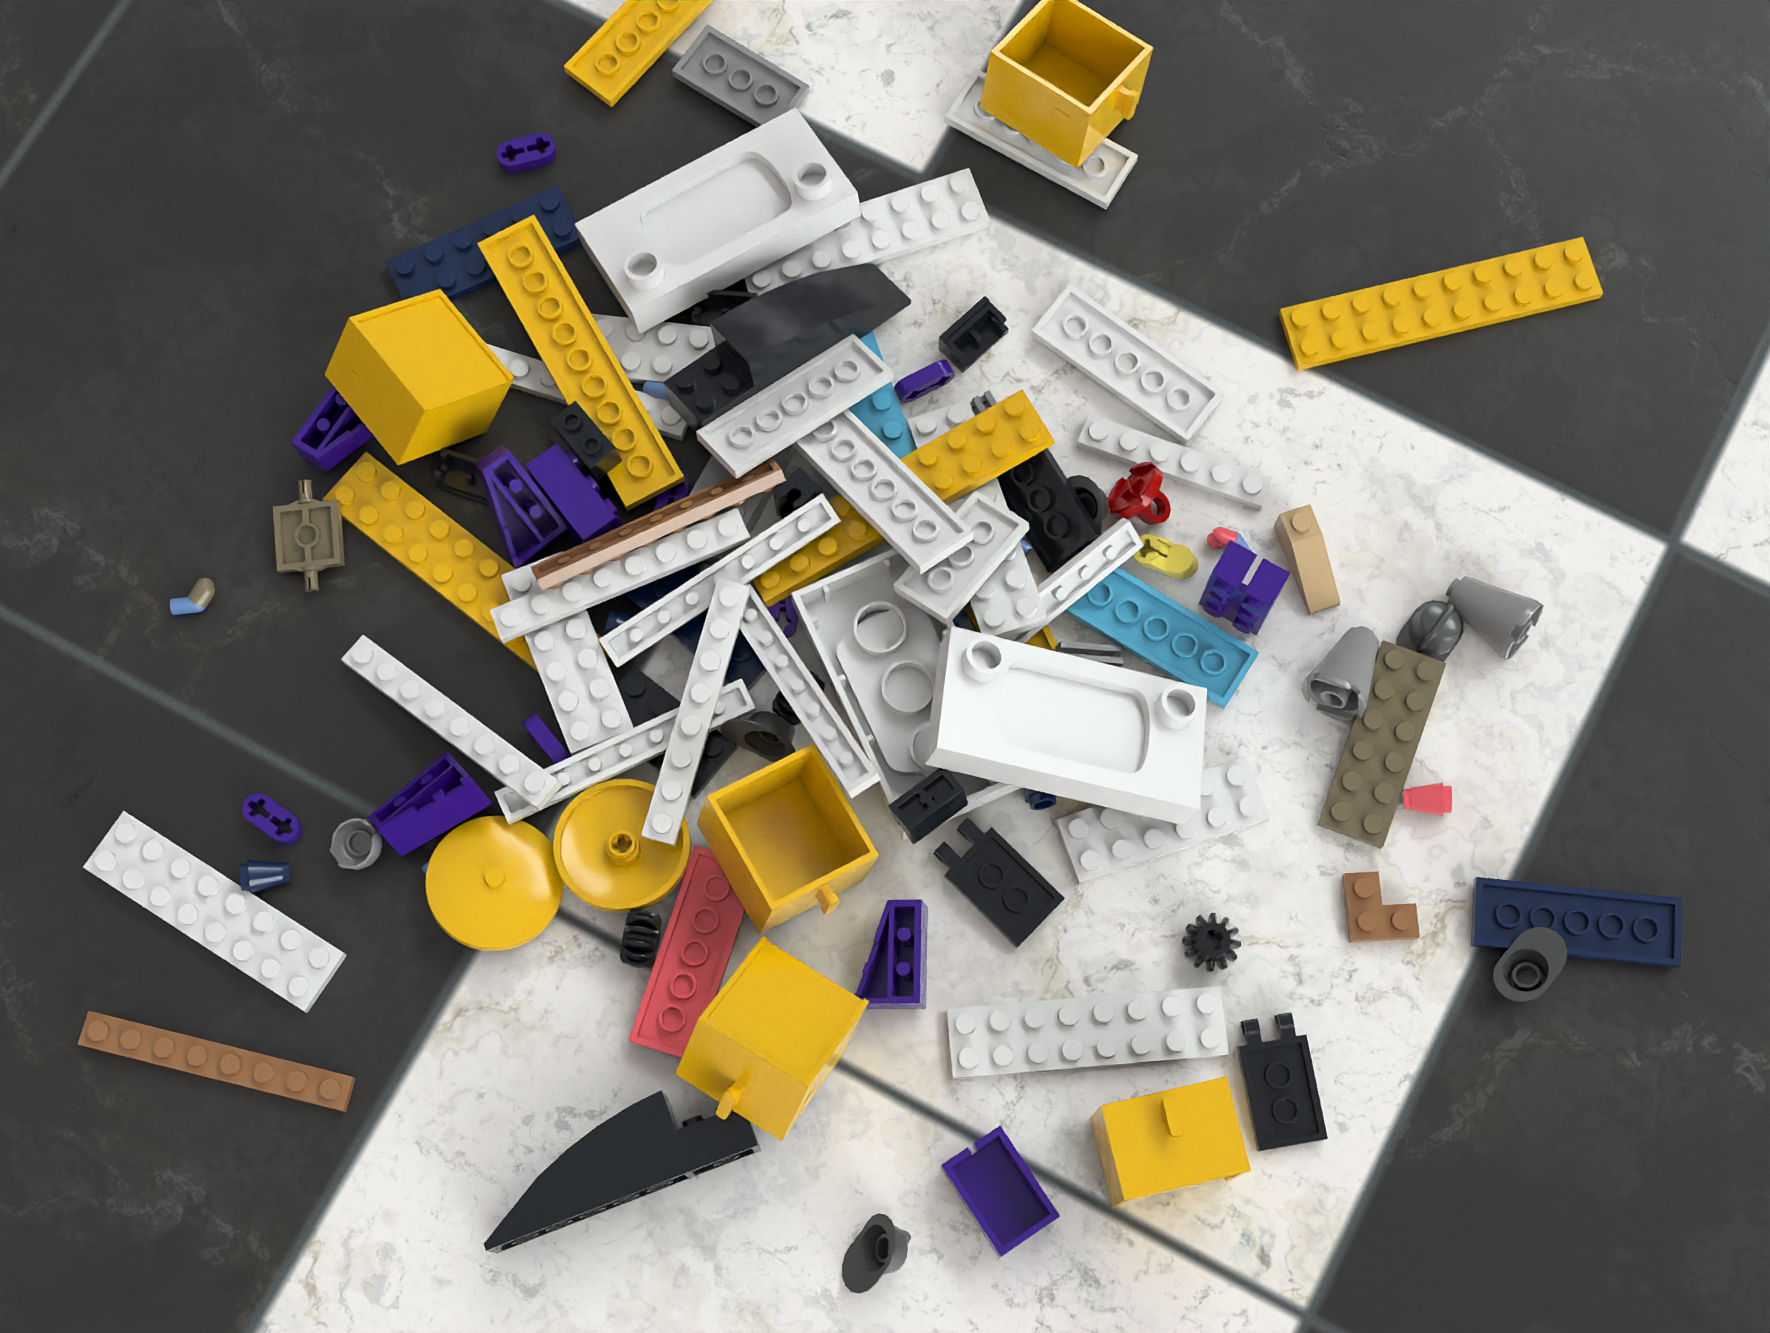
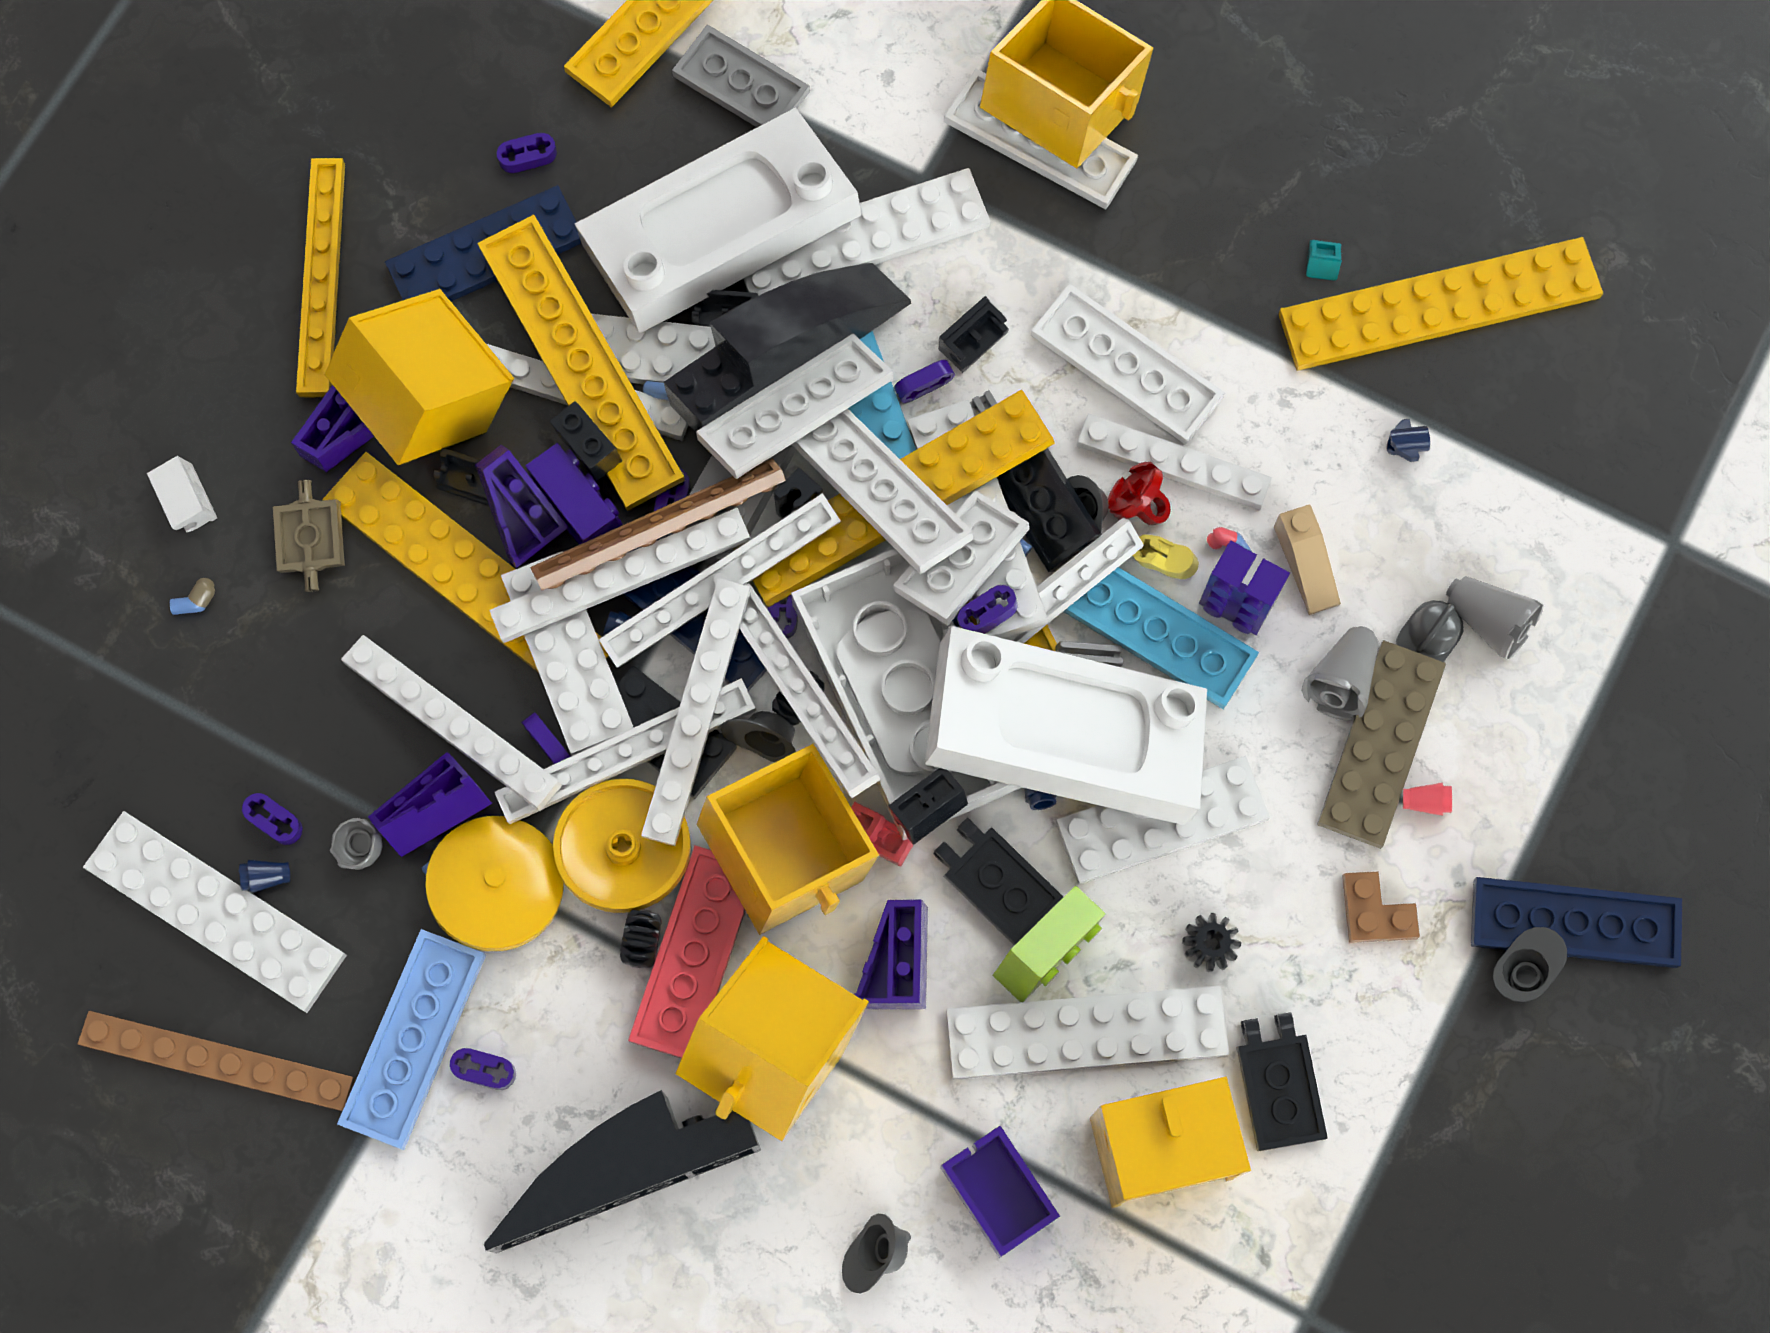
(181, 494): none -> white hinge
(320, 276): none -> yellow plate
(412, 1039): none -> light blue plate
(480, 1077): none -> dark purple beam
(883, 835): none -> coral slope
(987, 610): none -> dark purple beam
(1049, 944): none -> lime wedge
(1323, 260): none -> teal slope
(1408, 441): none -> dark blue piece

